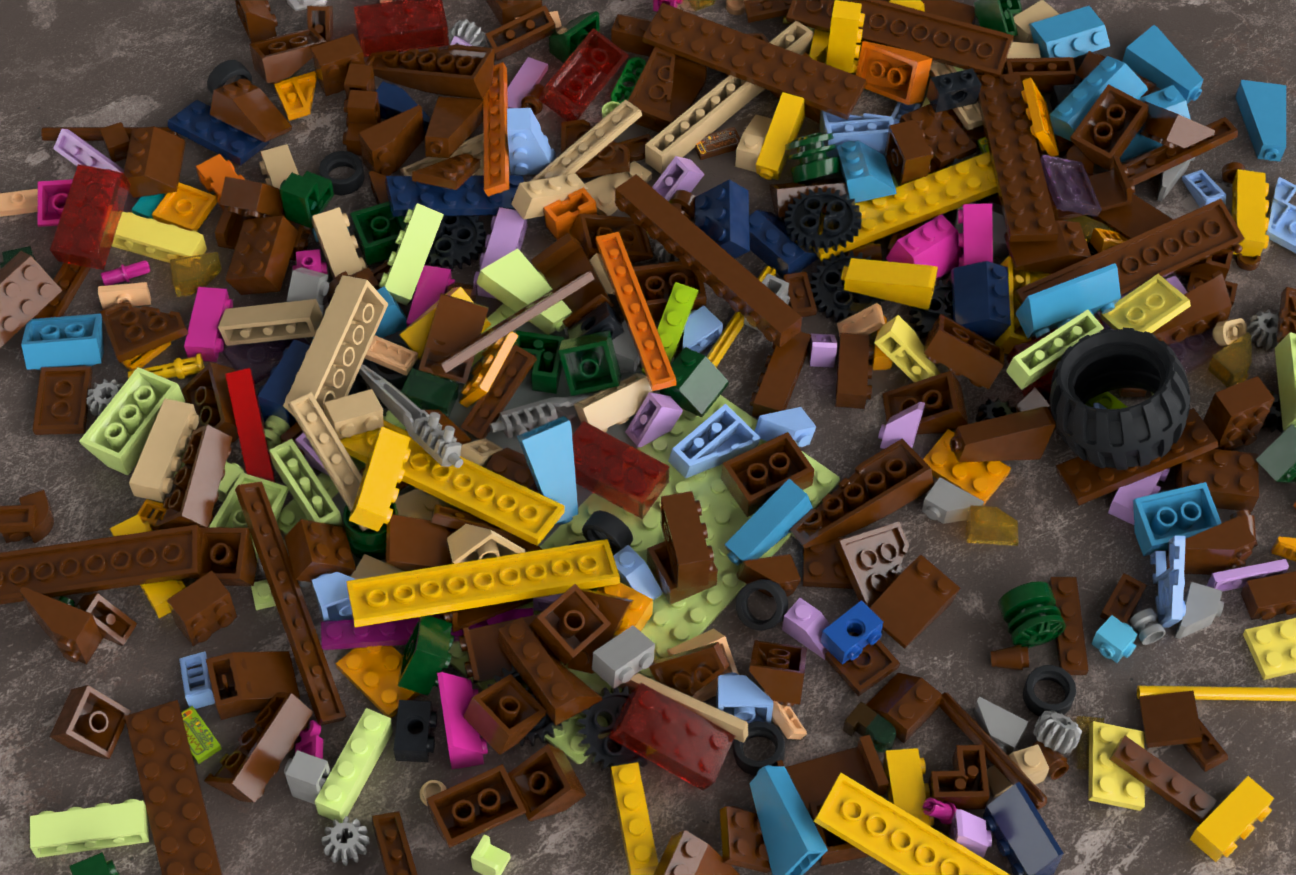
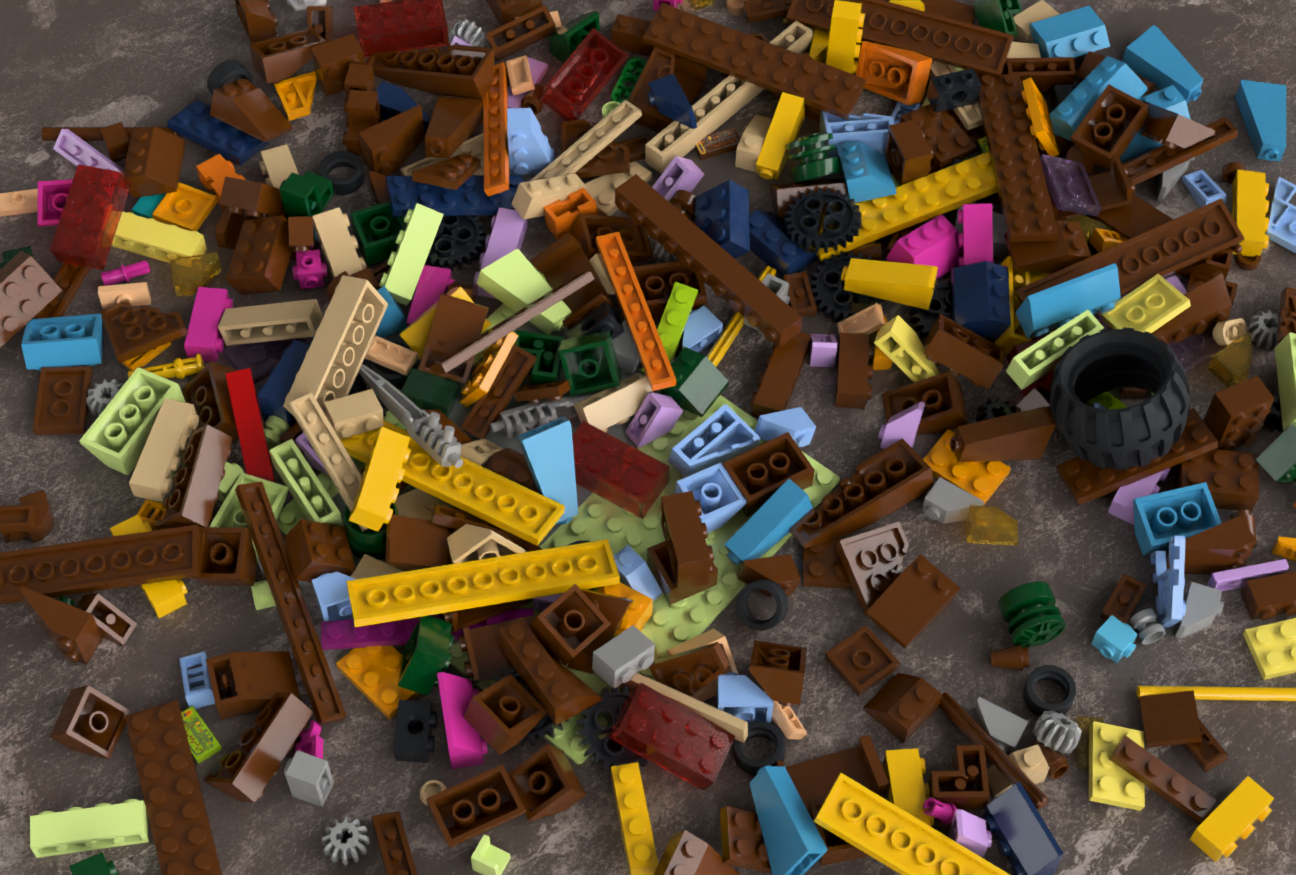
(202, 608): reddish brown brick -> none
(300, 233): none -> reddish brown brick
(308, 285): light grey brick -> none
(354, 765): yellowish green brick -> none
(520, 75): none -> light nougat tile
(536, 392): none -> reddish brown plate
(607, 526): black tyre -> none
(671, 100): none -> dark blue slope
(717, 495): none -> light blue slope
(806, 626): lavender slope -> none
(858, 620): blue brick -> none
(868, 722): leg -> none
(1071, 642): reddish brown plate -> none

